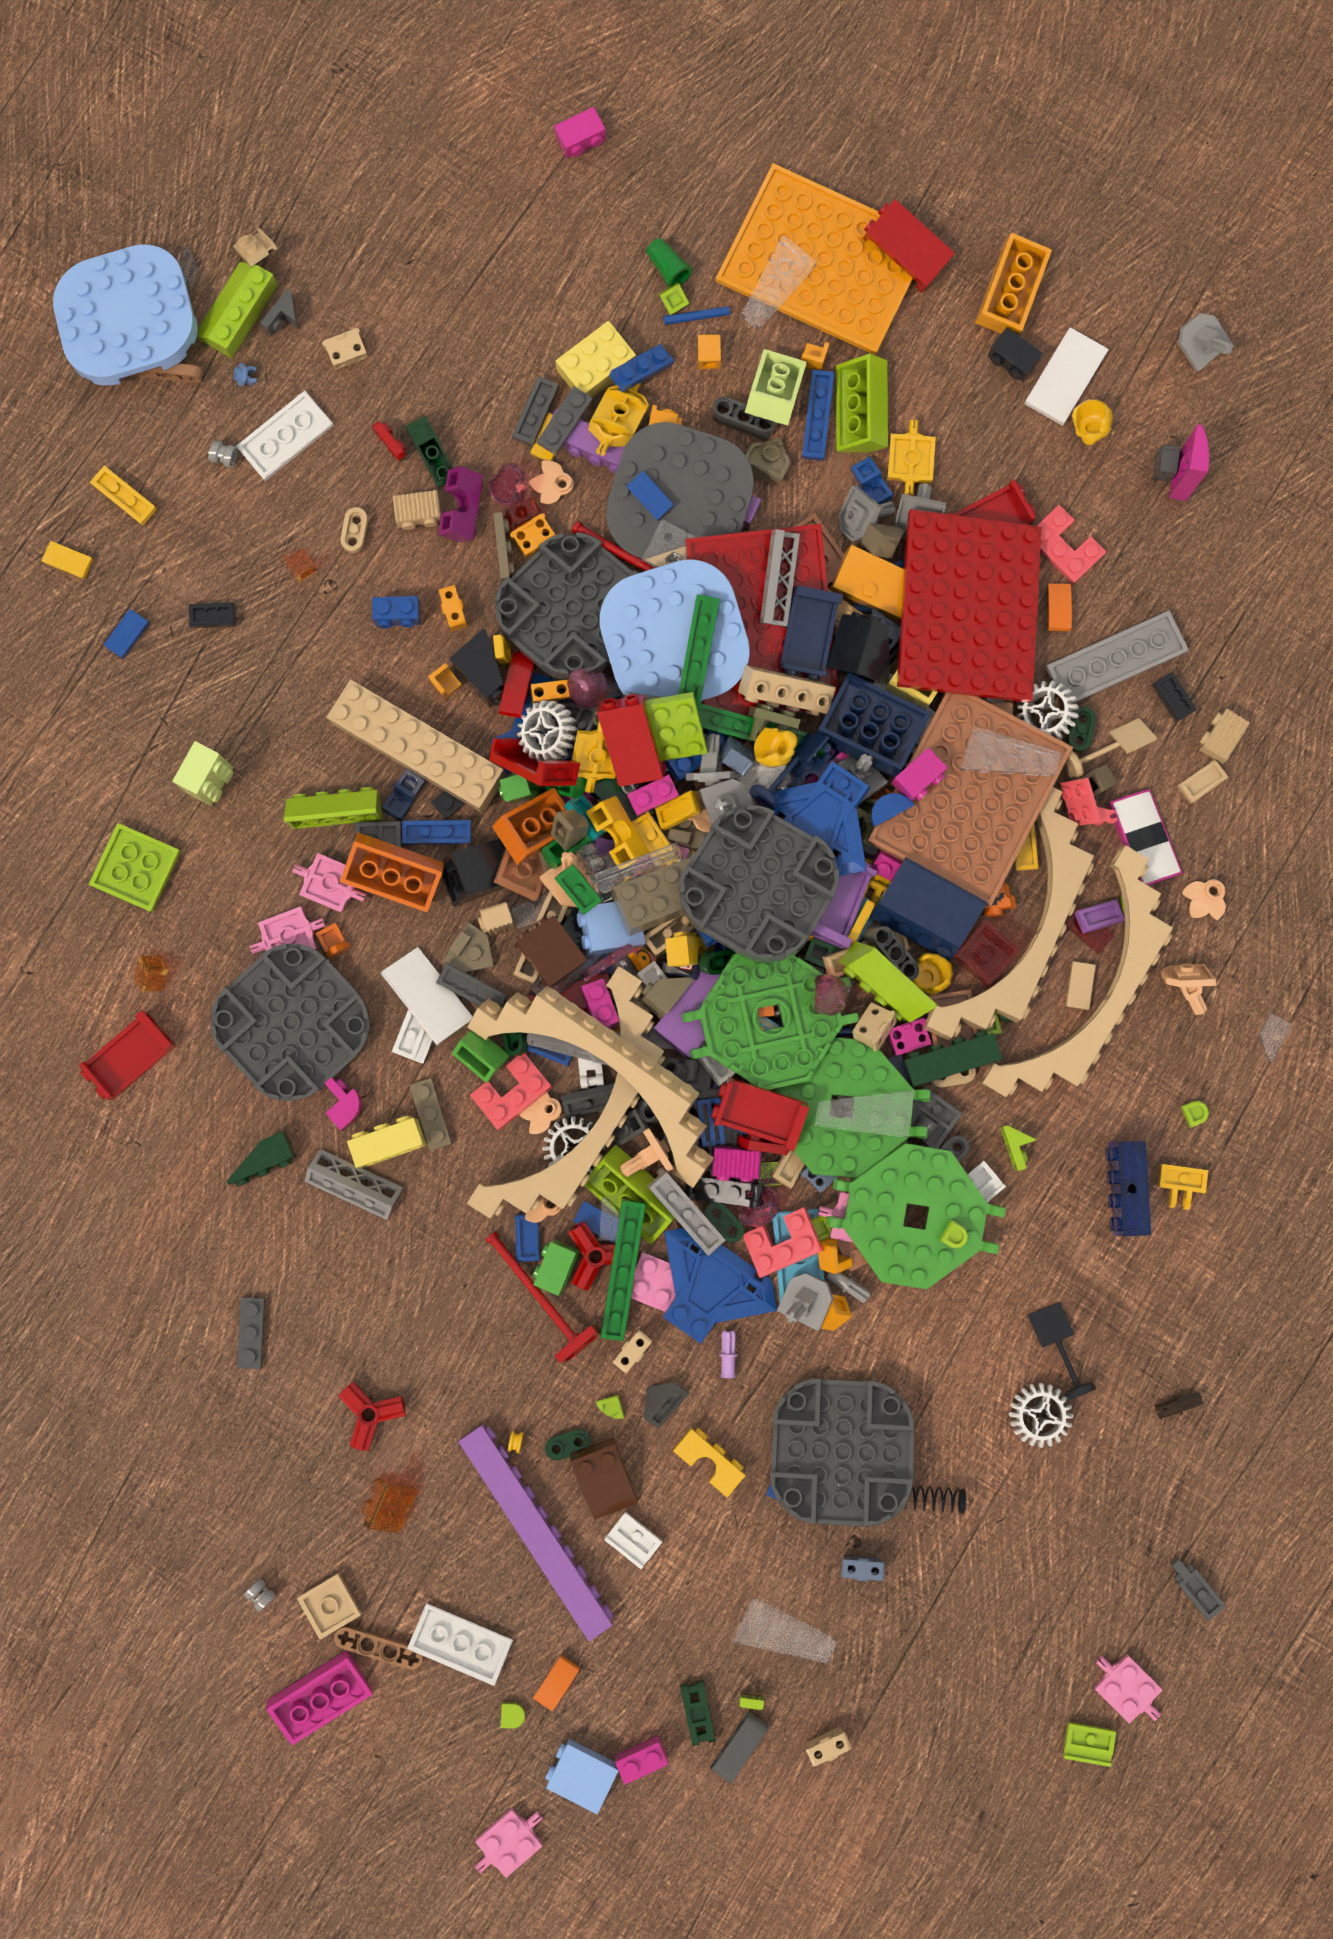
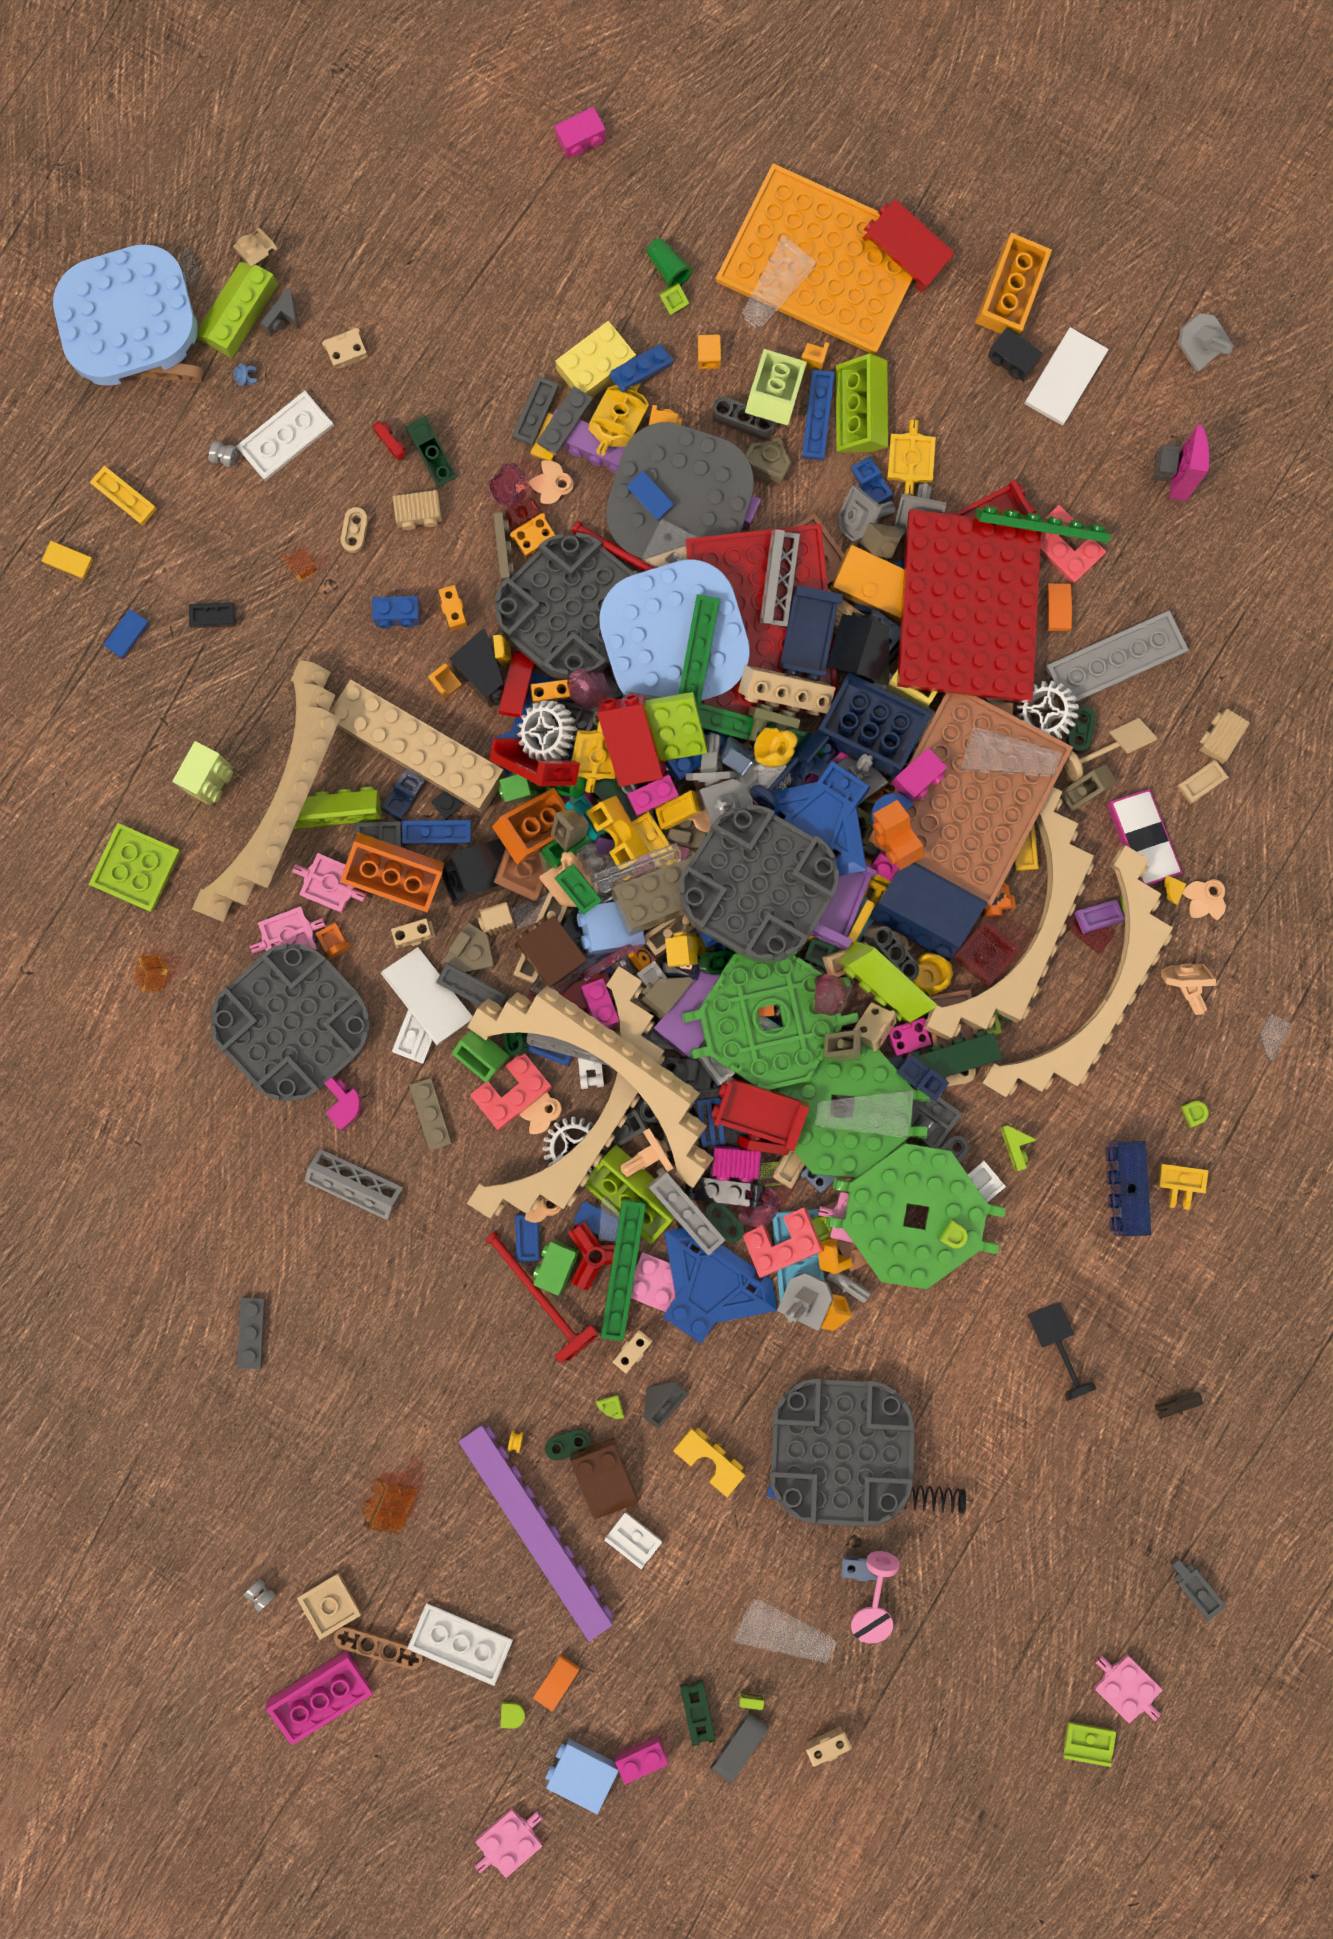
(127, 1056): red panel -> none
(263, 852): none -> tan arch
(267, 1154): dark green slope -> none
(383, 1409): red piece -> none
(386, 1141): light yellow brick -> none
(413, 933): none -> tan piece
(466, 488): magenta arch -> none
(586, 1101): dark grey plate -> none
(696, 315): blue bar -> none
(728, 1354): lavender axle -> none
(843, 1046): none -> dark tan slope
(875, 1623): none -> bright pink piece
(895, 835): none -> orange brick
(922, 1077): none -> dark blue slope
(1021, 1408): white gear -> none
(1034, 522): none -> green plate
(1080, 985): tan tile -> none
(1082, 804): coral plate -> none
(1092, 421): yellow hair -> none
(1174, 697): black plate -> none
(1174, 889): none -> yellow tile

